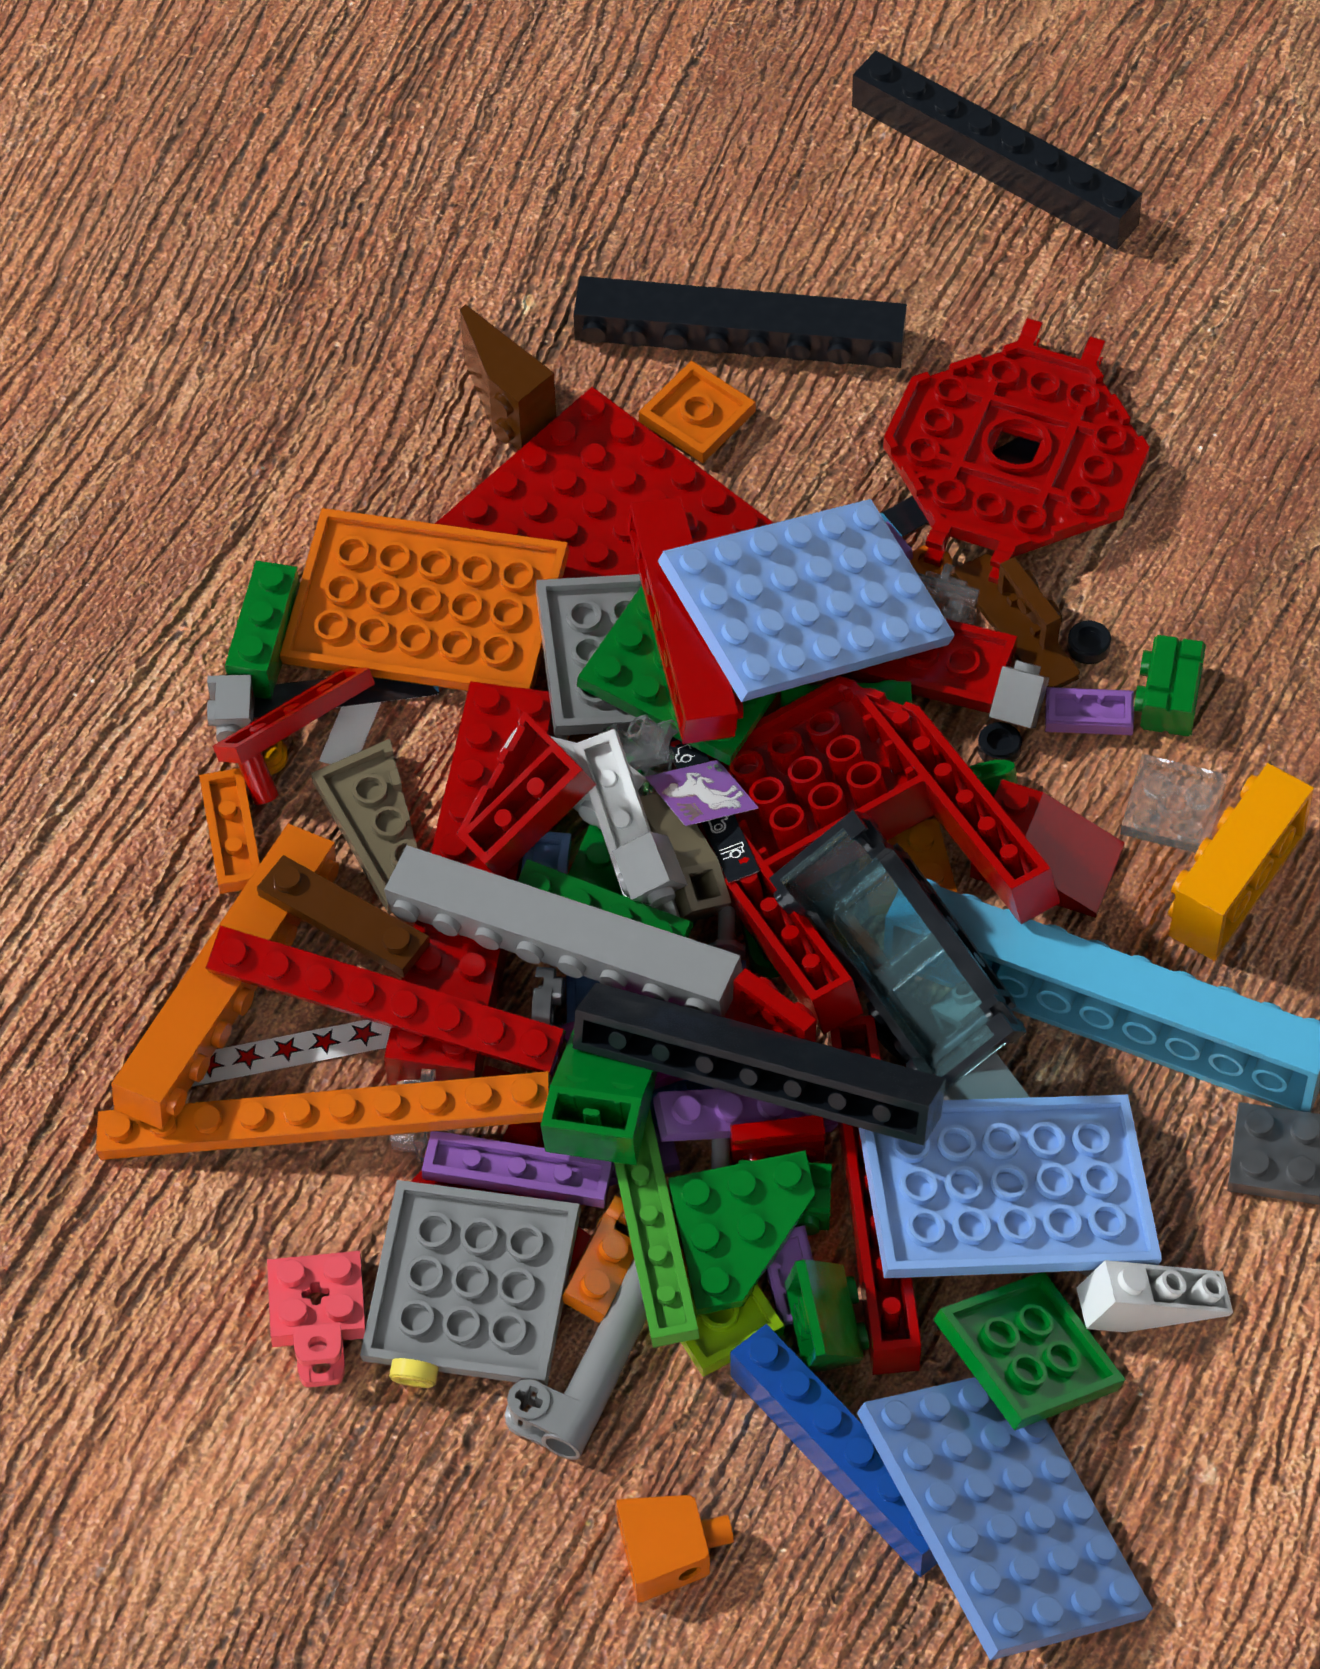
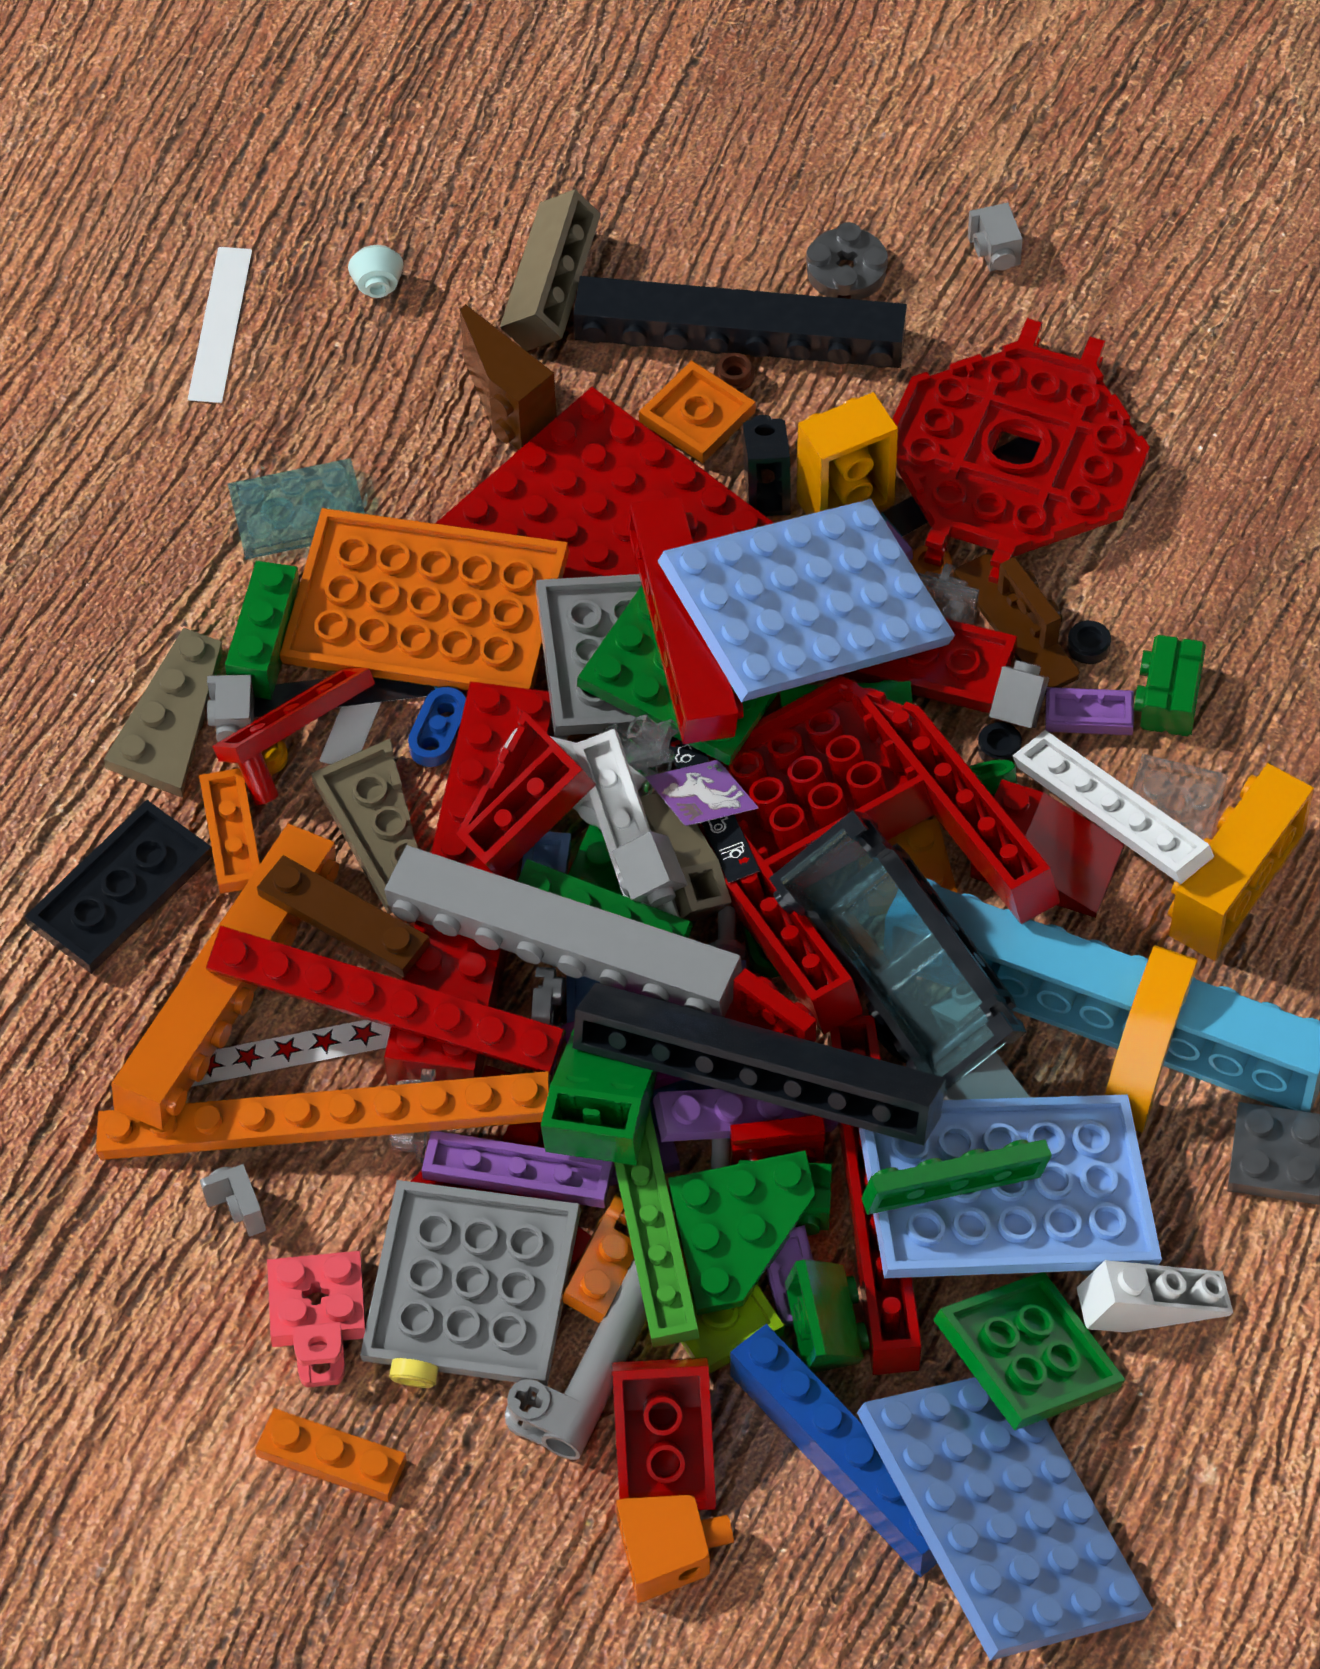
(119, 886): none -> black plate
(164, 726): none -> dark tan wing
(219, 325): none -> white sticker
(235, 1188): none -> light grey bracket
(283, 508): none -> clear light blue plate
(331, 1455): none -> orange plate
(376, 270): none -> light aqua cone
(435, 729): none -> blue plate
(550, 270): none -> dark tan brick
(664, 1429): none -> red slope
(737, 365): none -> copper plate
(767, 448): none -> black torso
(847, 456): none -> light orange brick
(852, 244): none -> flat silver plate
(957, 1176): none -> green plate
(996, 150): black brick -> none
(996, 236): none -> light grey brick
(1113, 806): none -> white plate
(1150, 1030): none -> light orange slope

